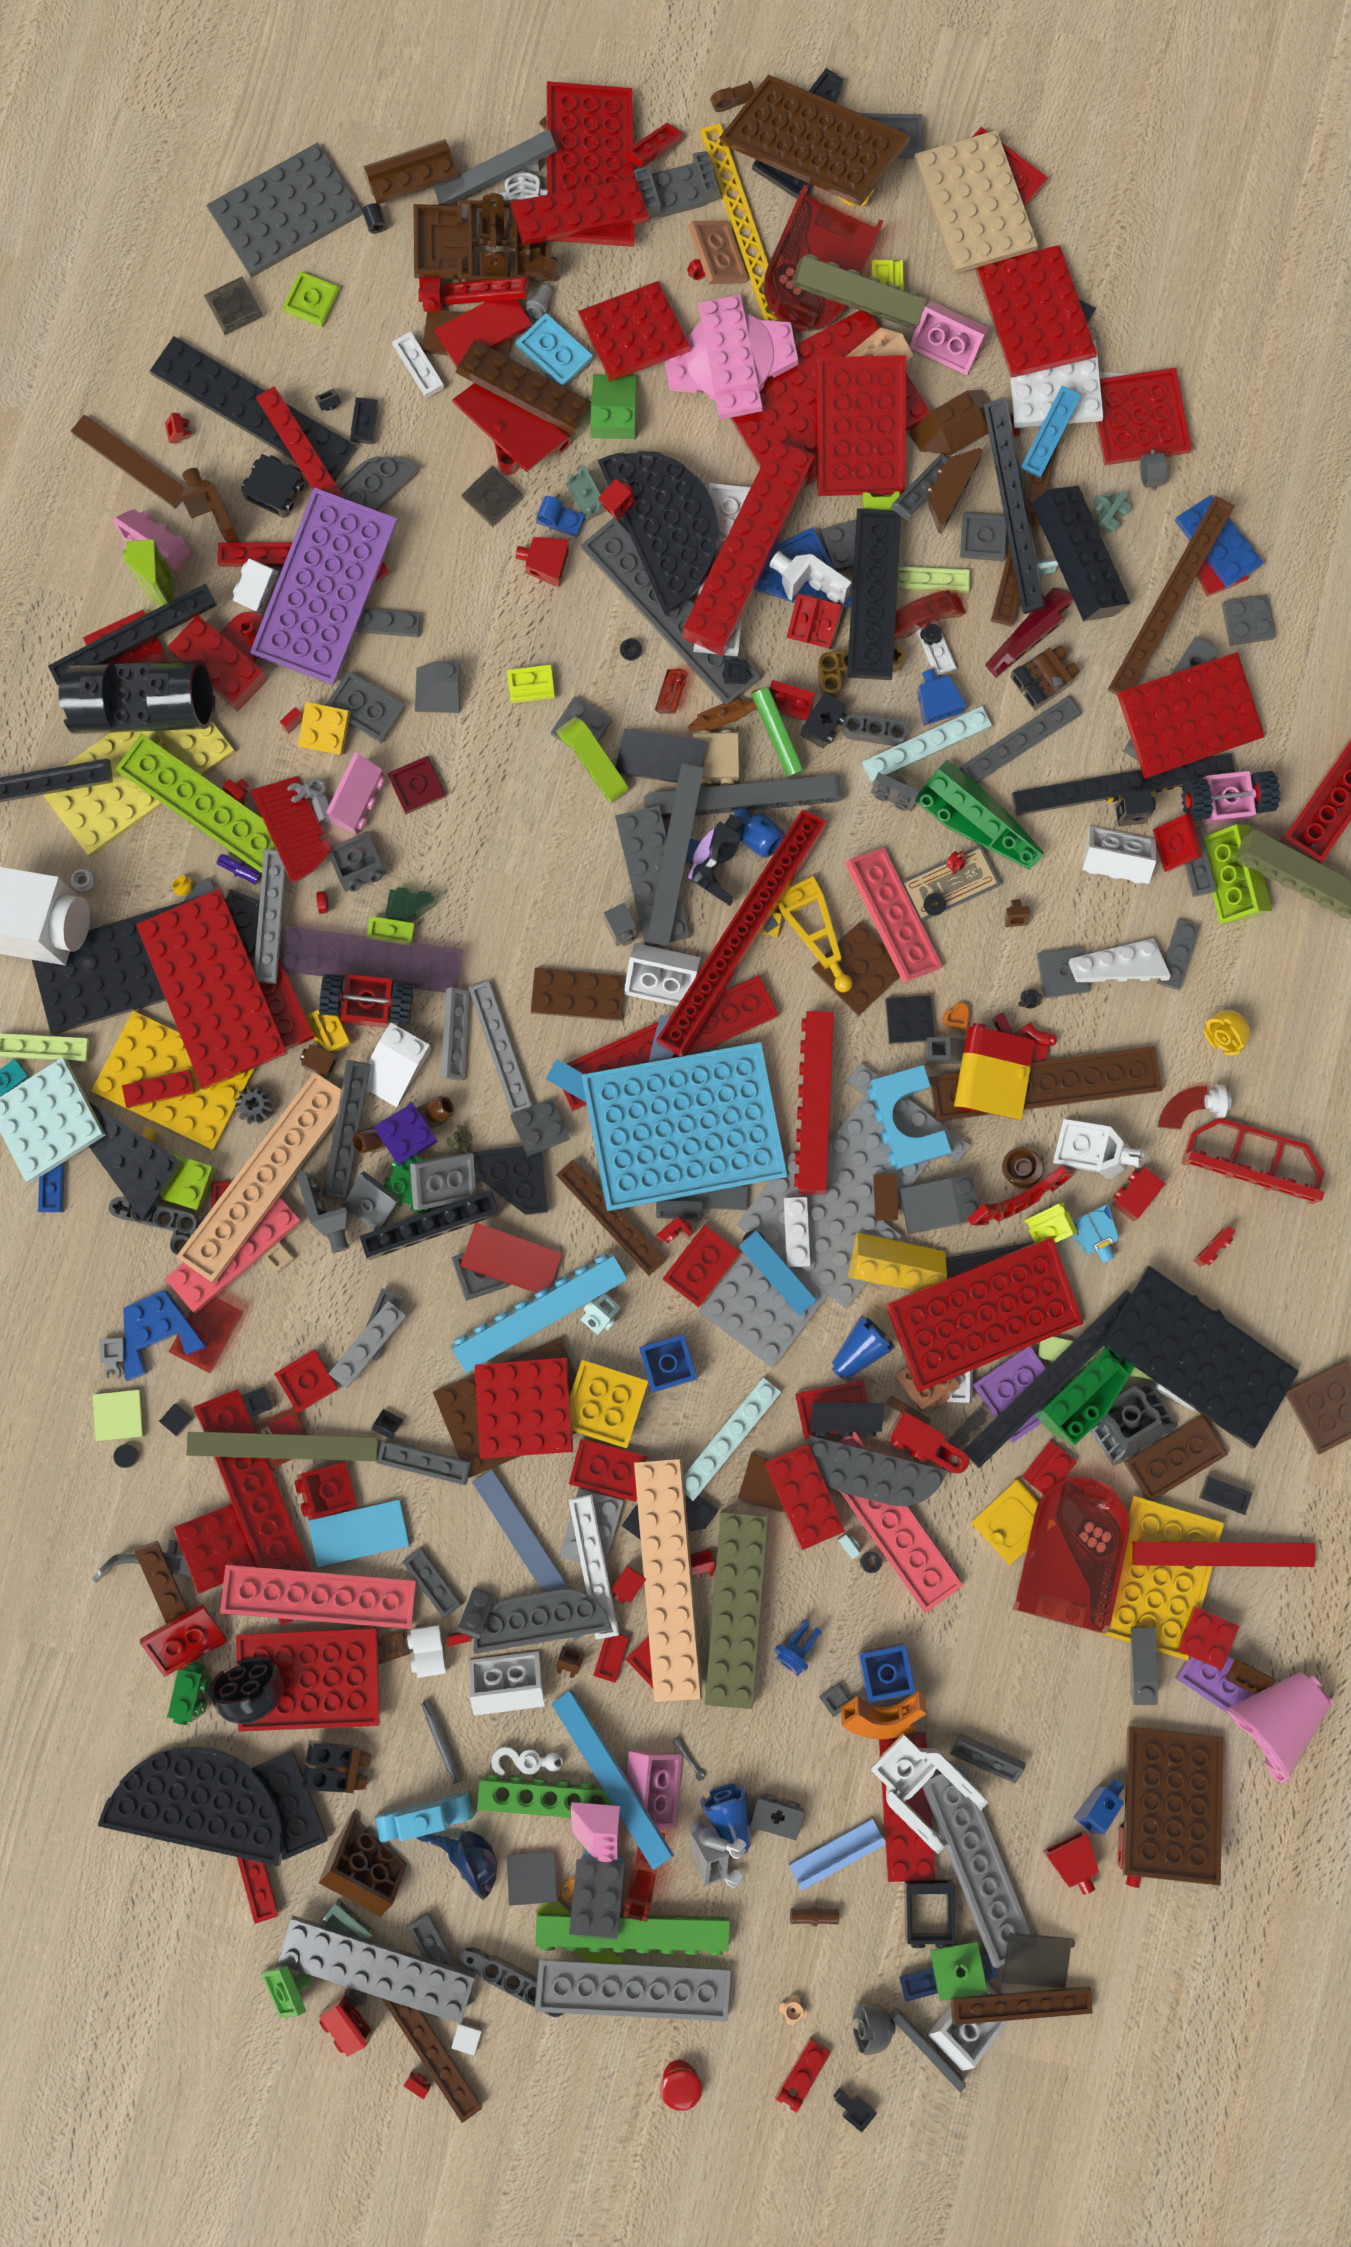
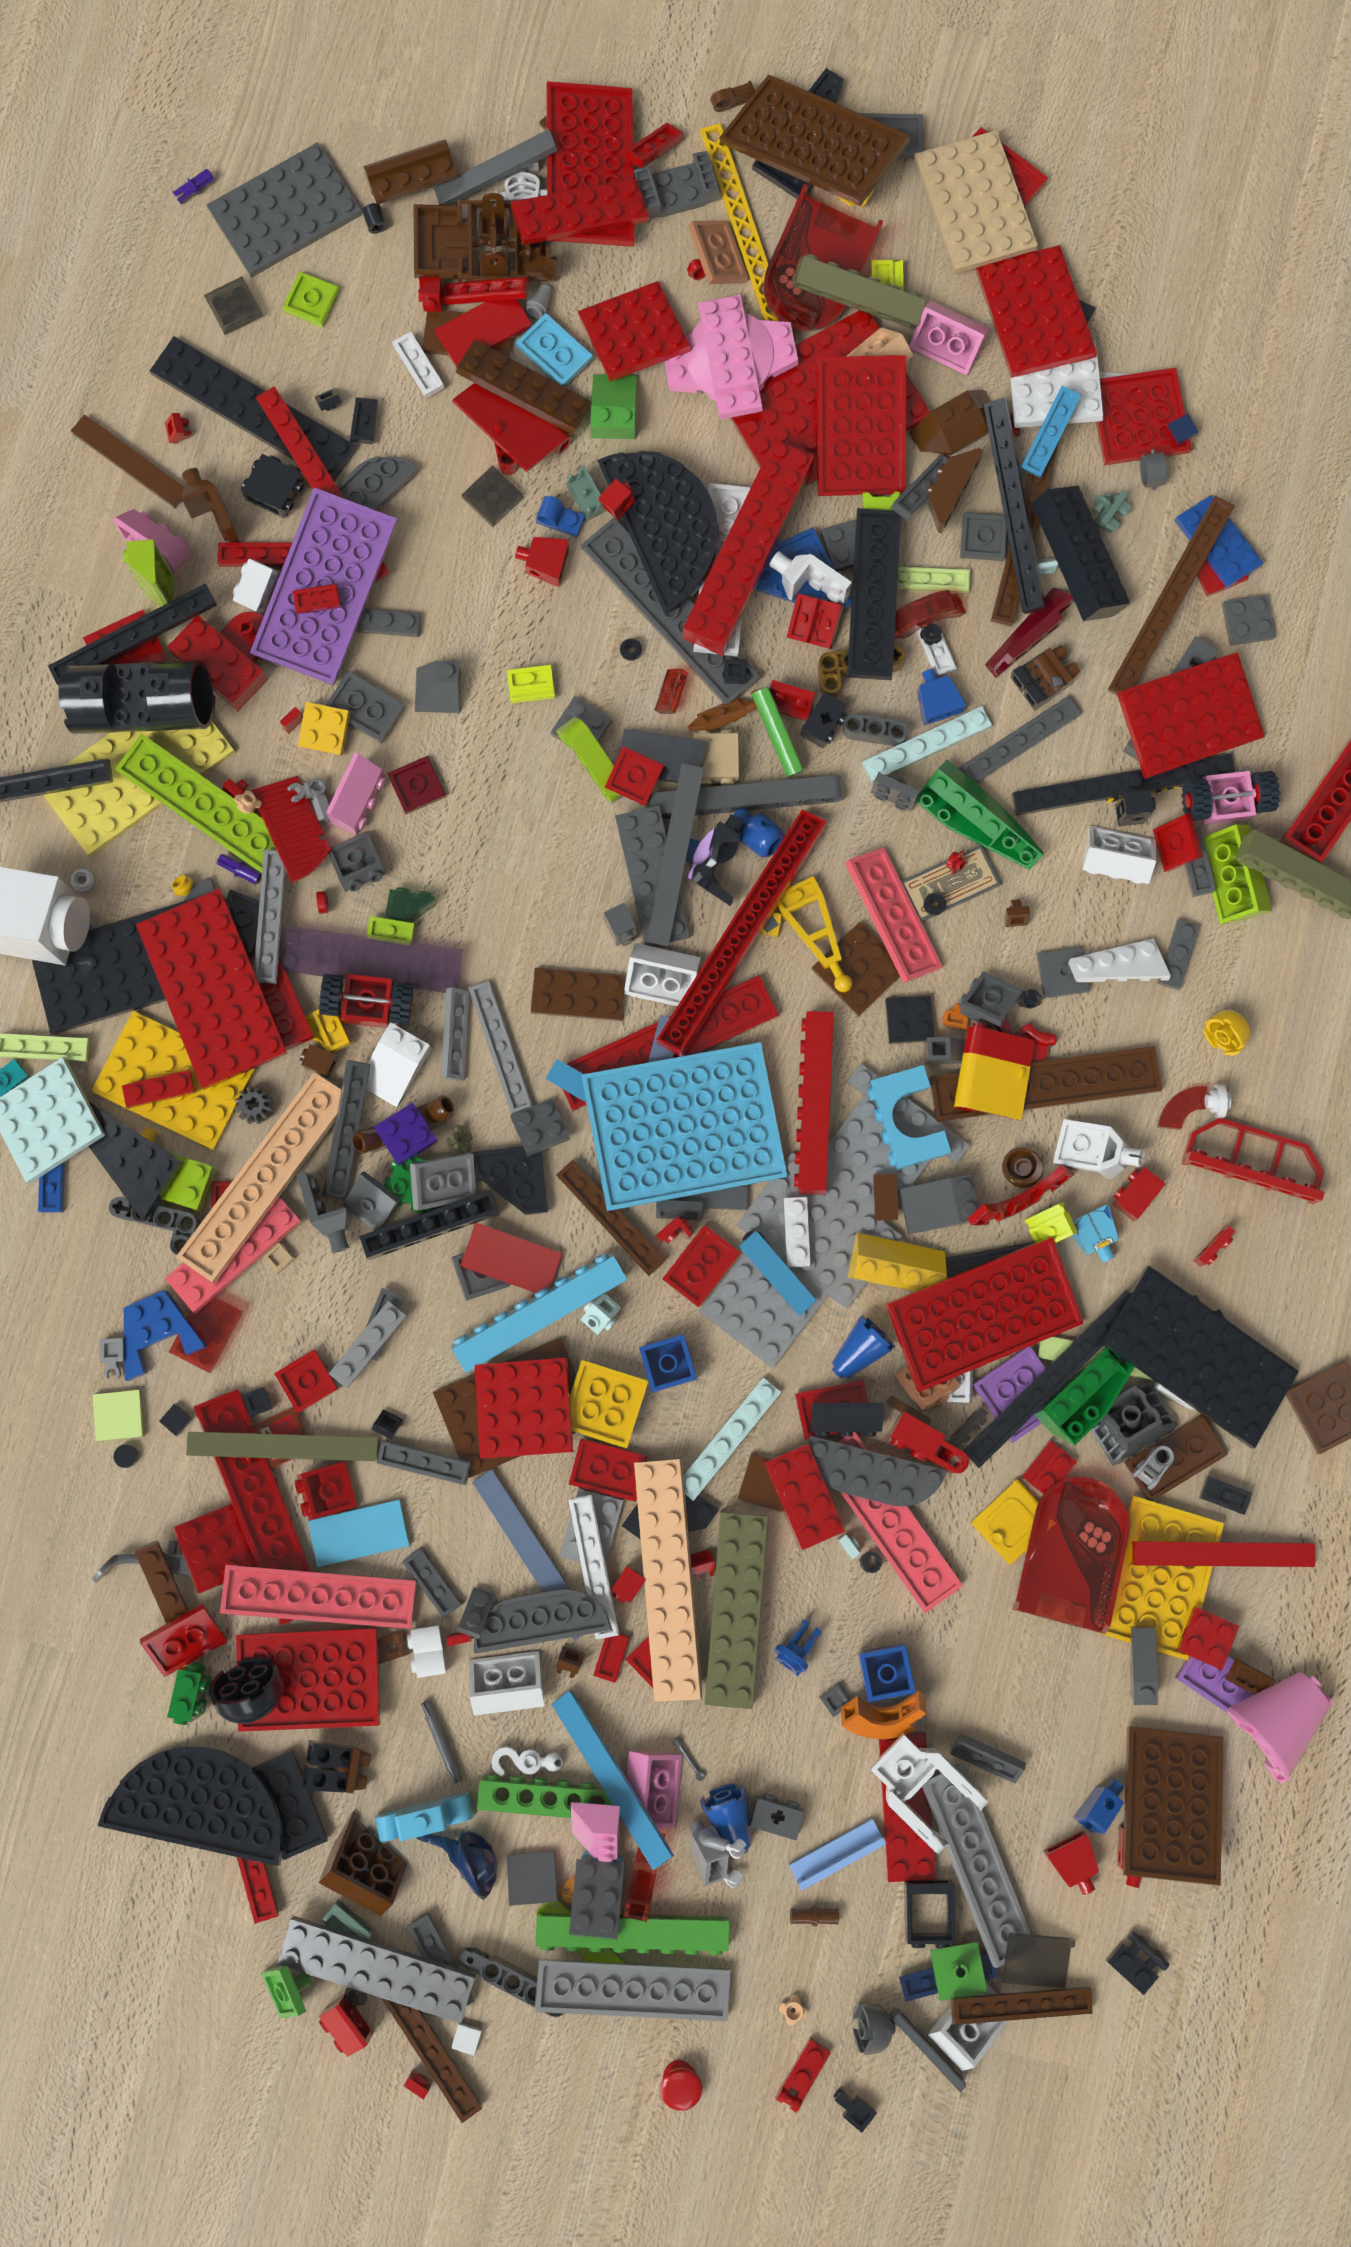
(193, 185): none -> dark purple axle
(247, 802): none -> light nougat plate
(316, 599): none -> red plate
(634, 776): none -> red tile
(990, 999): none -> dark grey plate
(1134, 1969): none -> black plate
(1153, 1467): none -> light grey piece
(1183, 429): none -> dark blue tile

